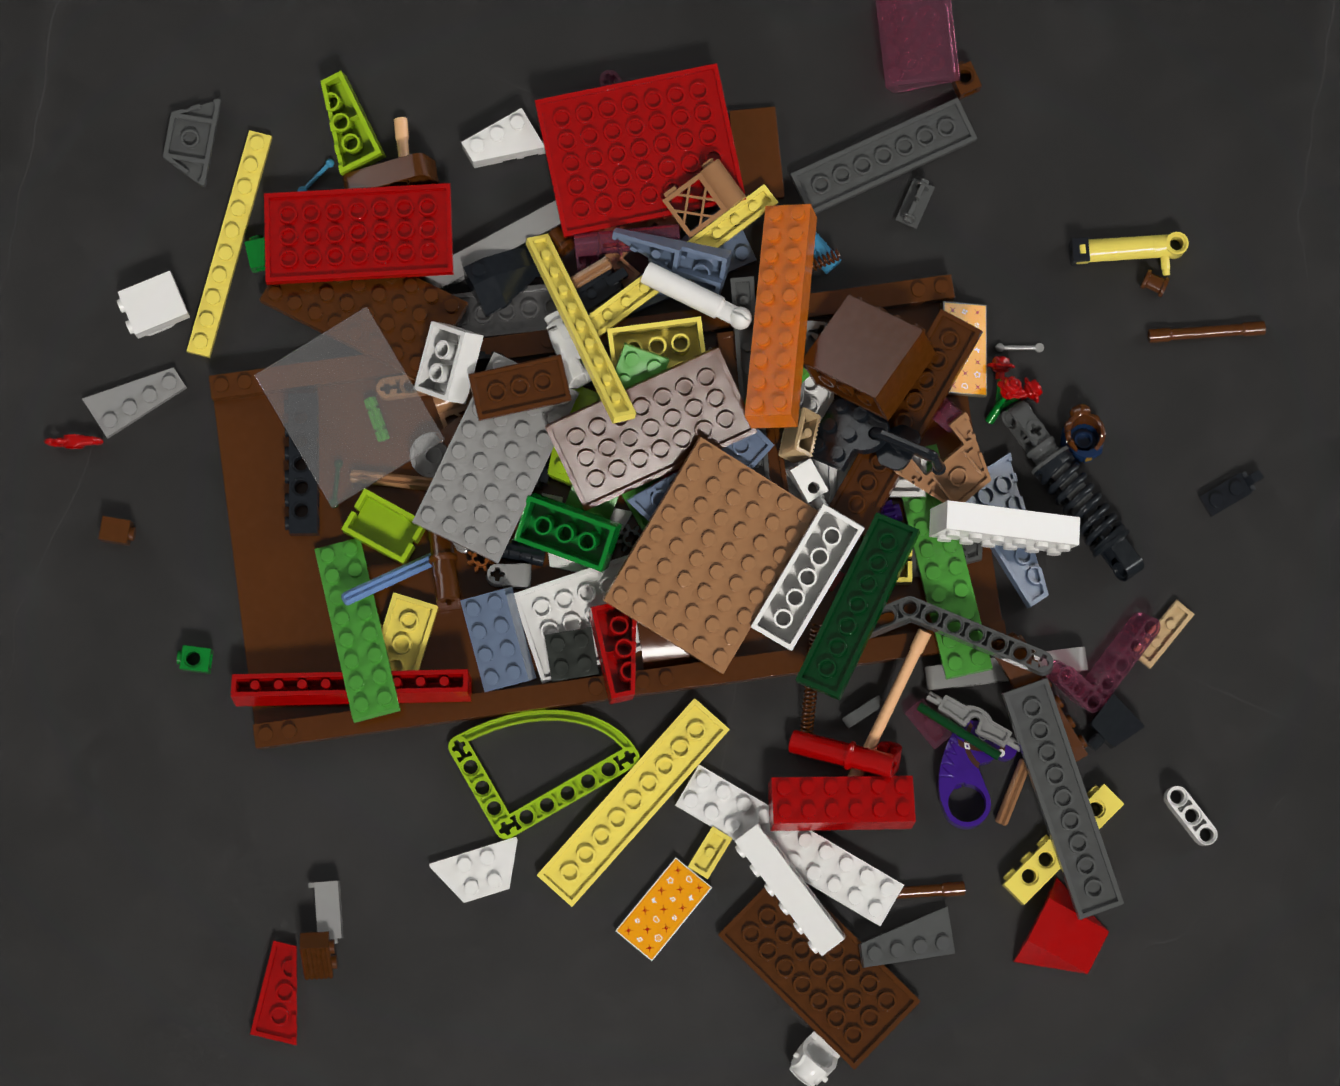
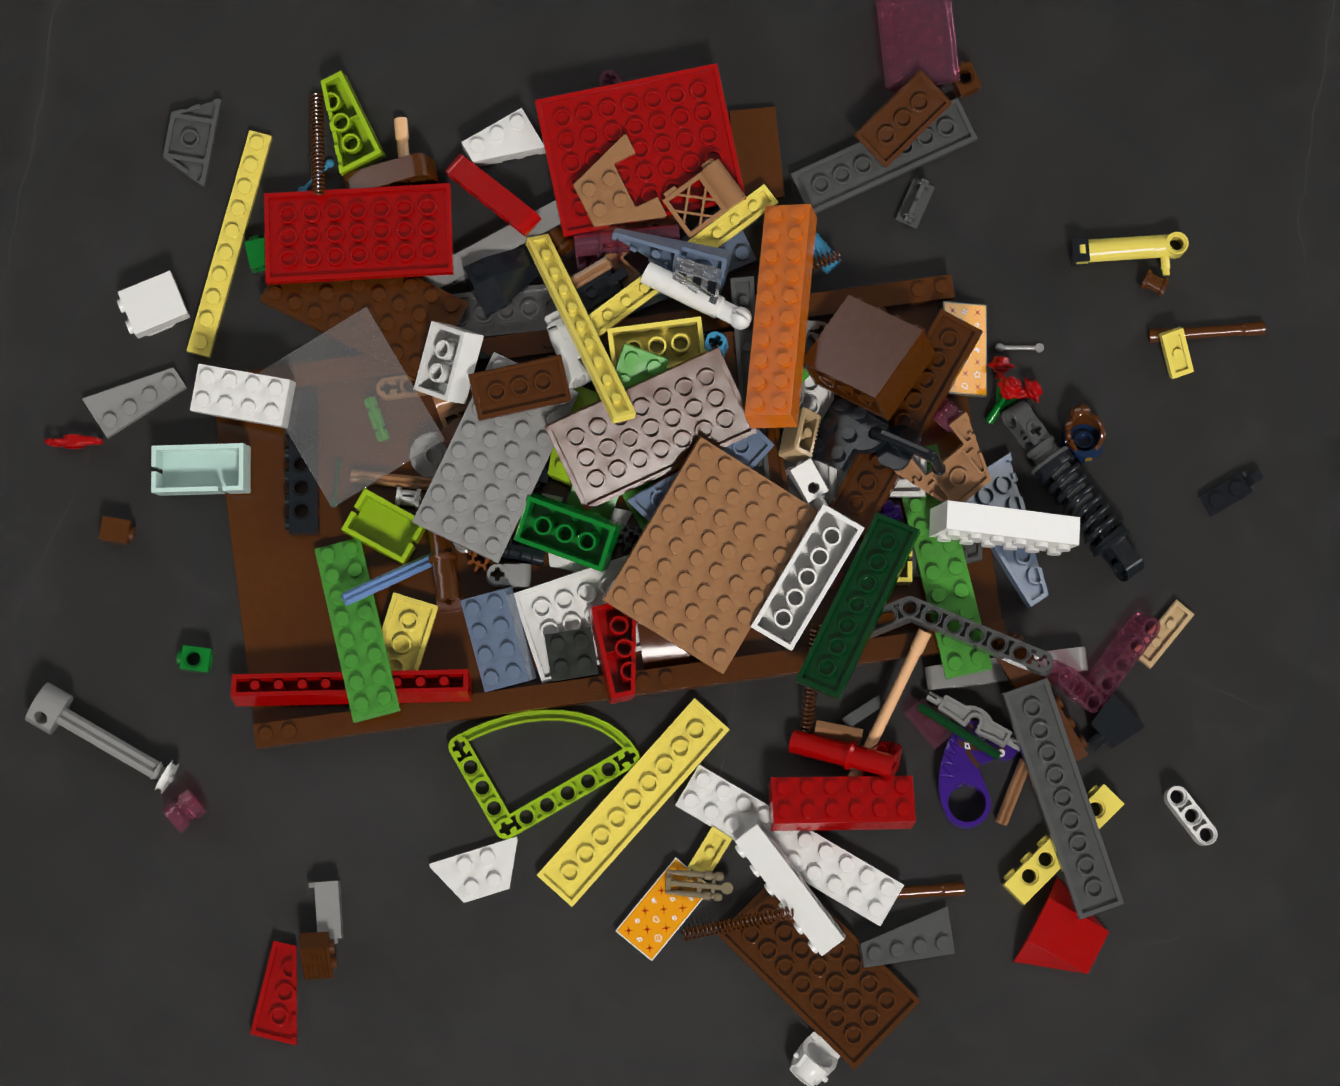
(52, 709): none -> light grey piece
(184, 810): none -> clear pink wheel
(201, 469): none -> light aqua piece
(243, 396): none -> white brick
(313, 133): none -> reddish brown piece
(408, 498): none -> white bush
(492, 195): none -> red beam
(606, 195): none -> medium nougat wing
(698, 277): none -> clear wing
(714, 338): none -> dark azure axle
(726, 887): none -> dark tan piece
(738, 923): none -> reddish brown piece
(838, 732): none -> medium nougat tile
(902, 118): none -> reddish brown tile
(1176, 352): none -> light yellow plate

